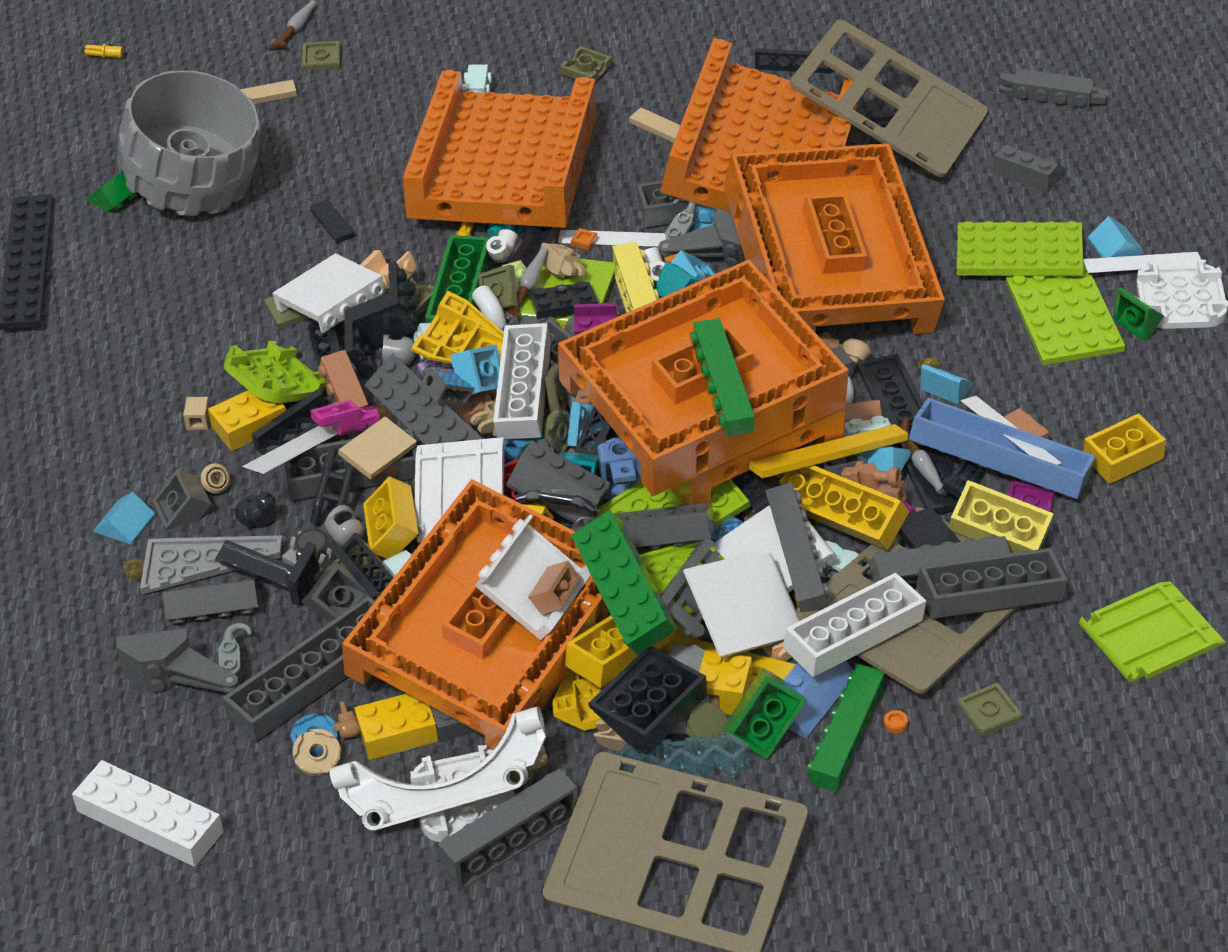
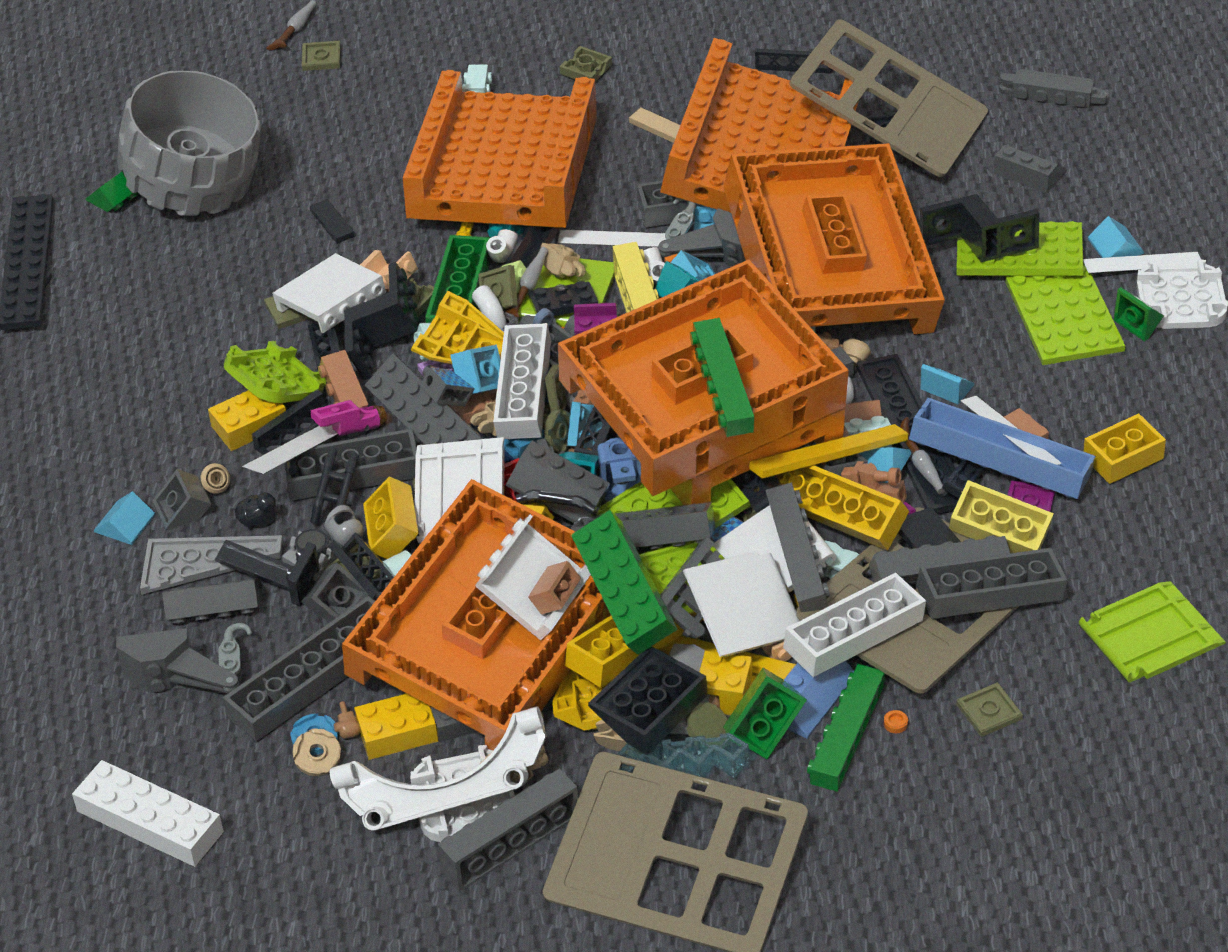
(104, 51): yellow axle -> none
(133, 569): clear yellow tile -> none
(196, 413): tan brick -> none
(271, 91): tan tile -> none
(377, 447): tan tile -> none
(400, 348): light grey helmet -> none
(544, 316): none -> sand blue tile
(584, 239): orange tile -> none
(932, 361): clear yellow tile -> none
(980, 228): none -> black bracket

